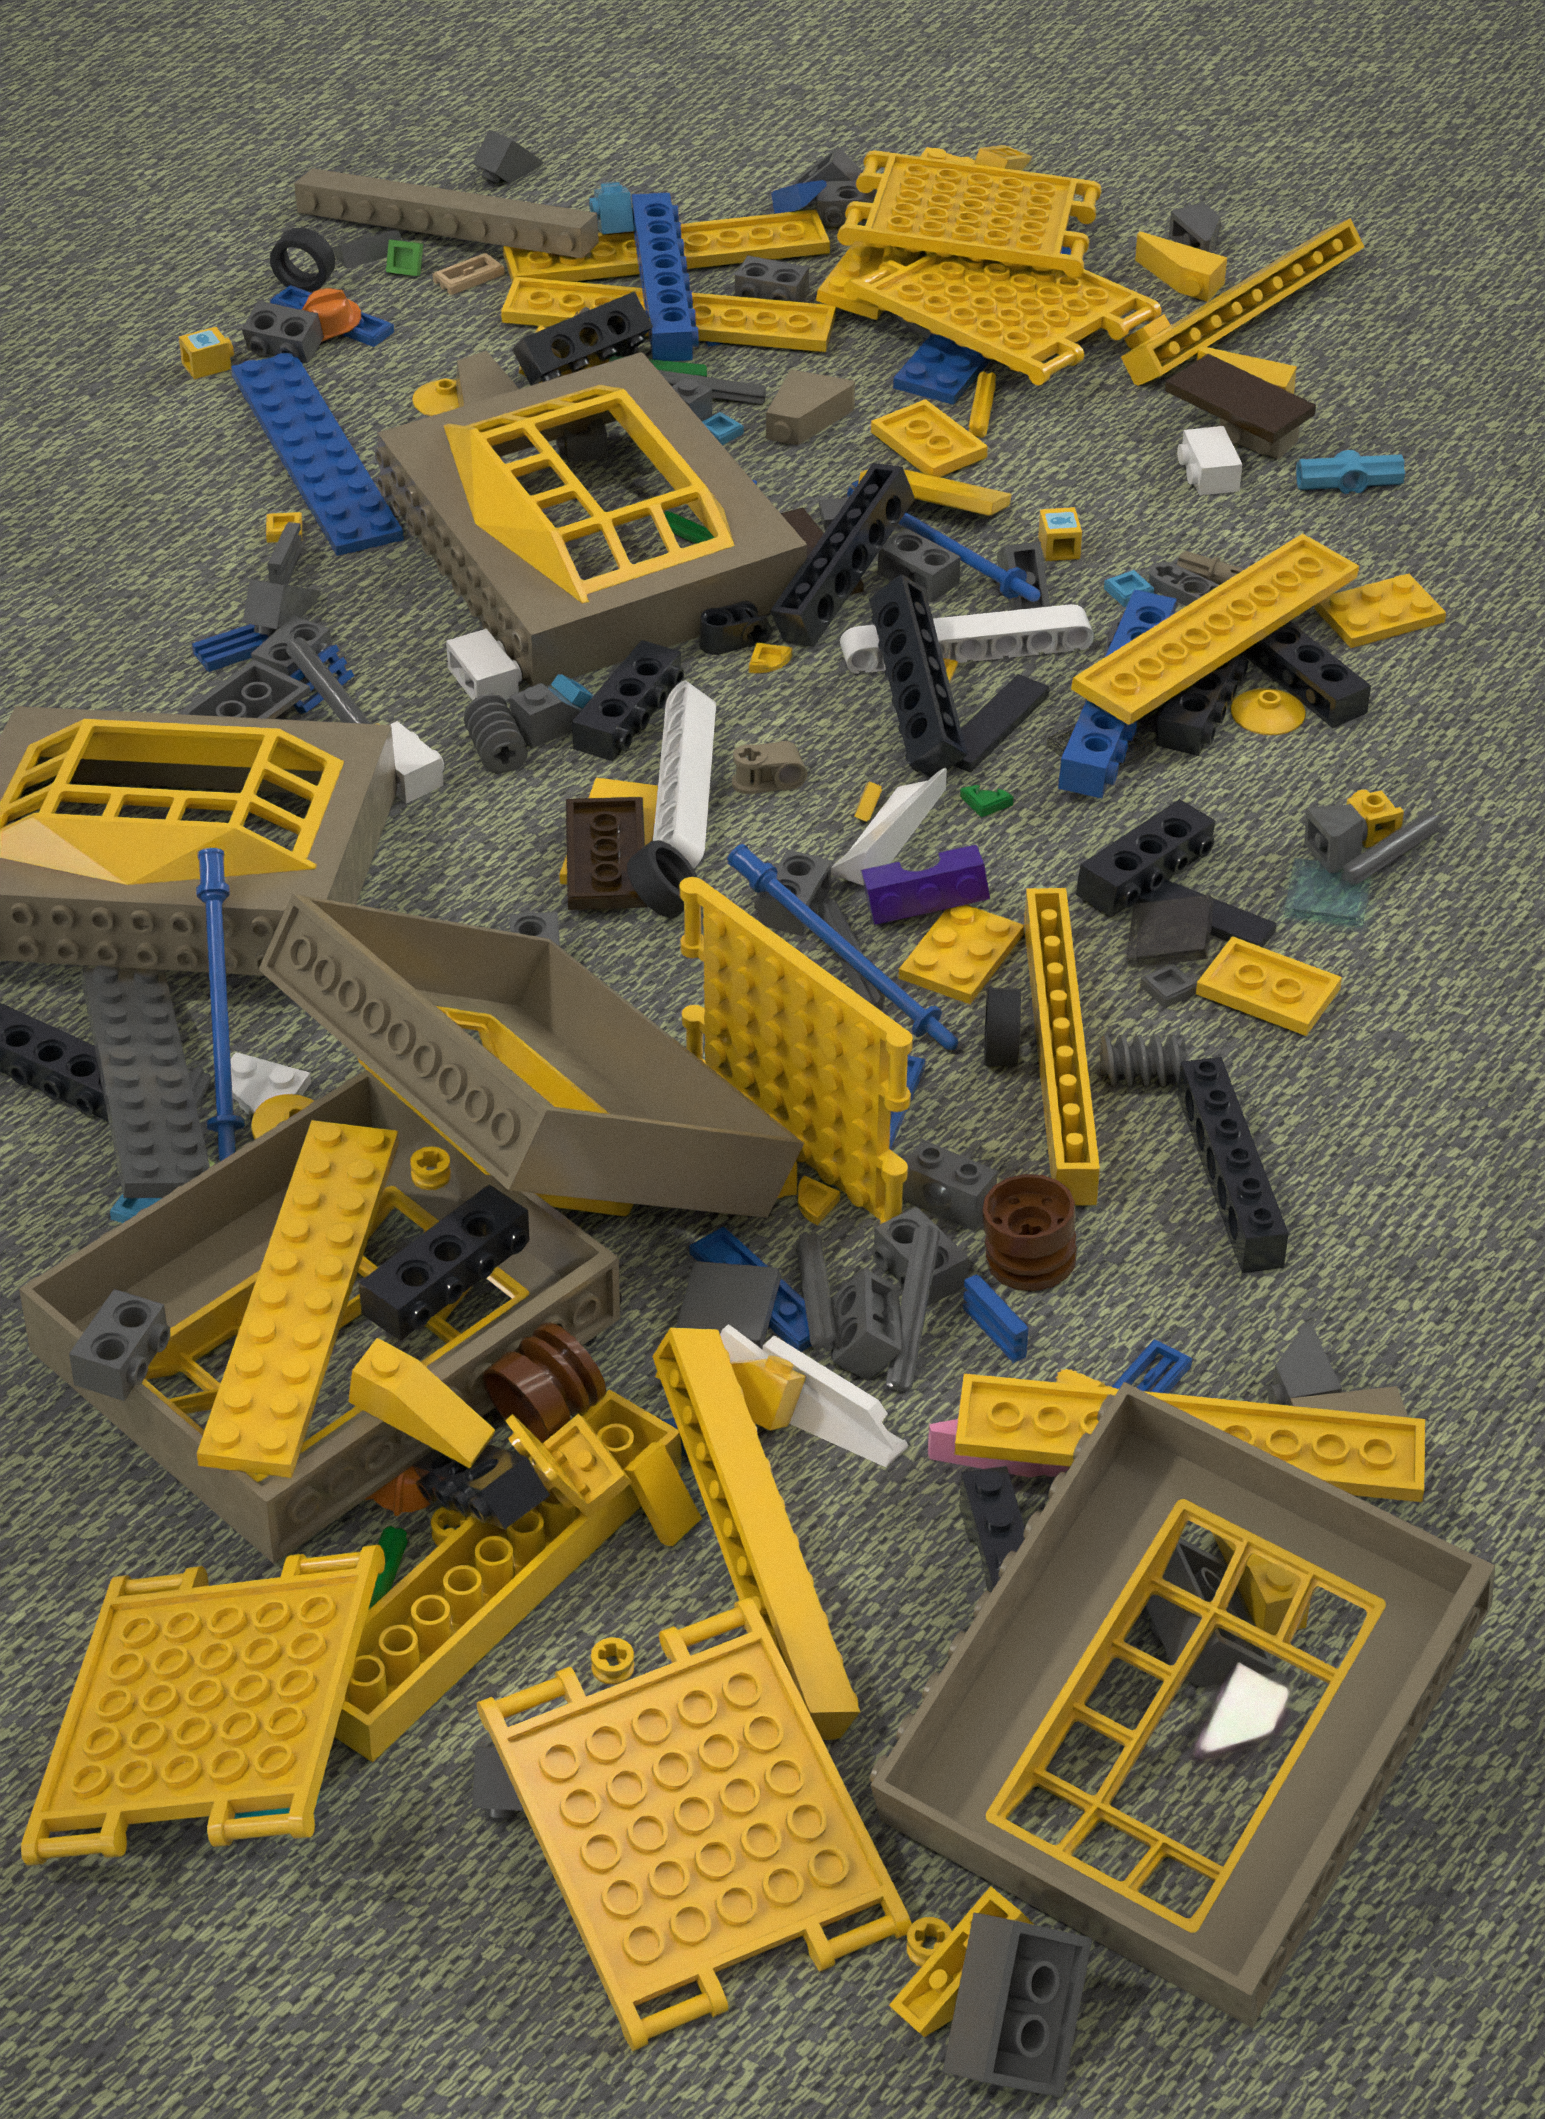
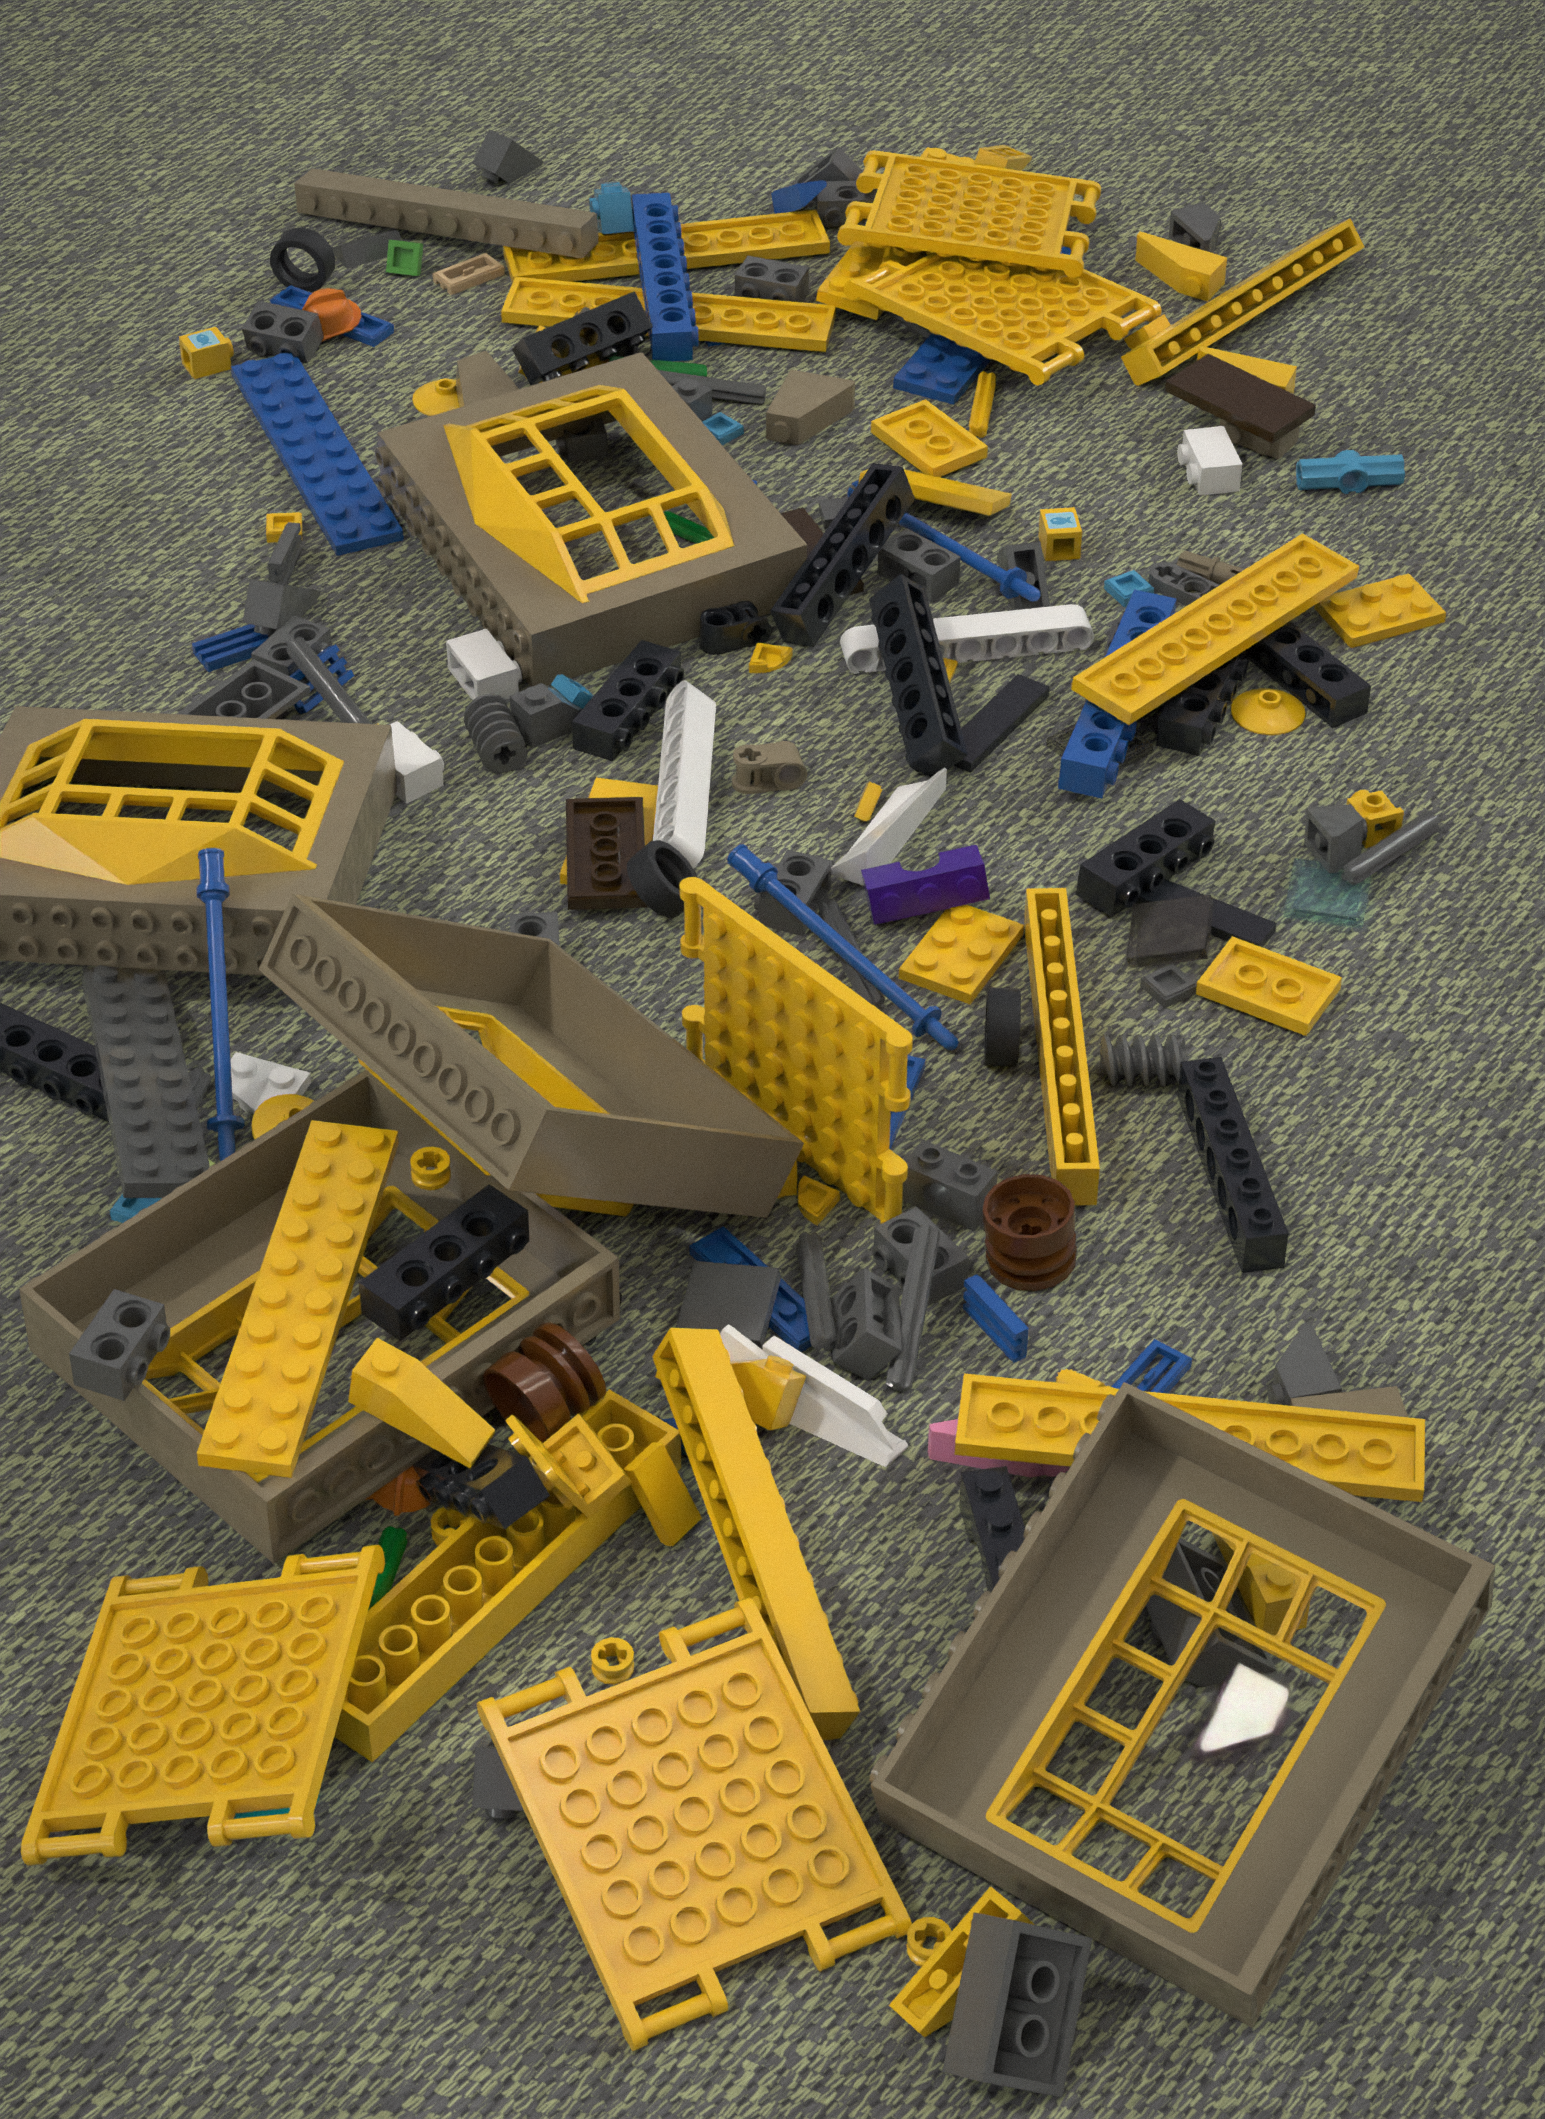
(986, 801): green tile -> none

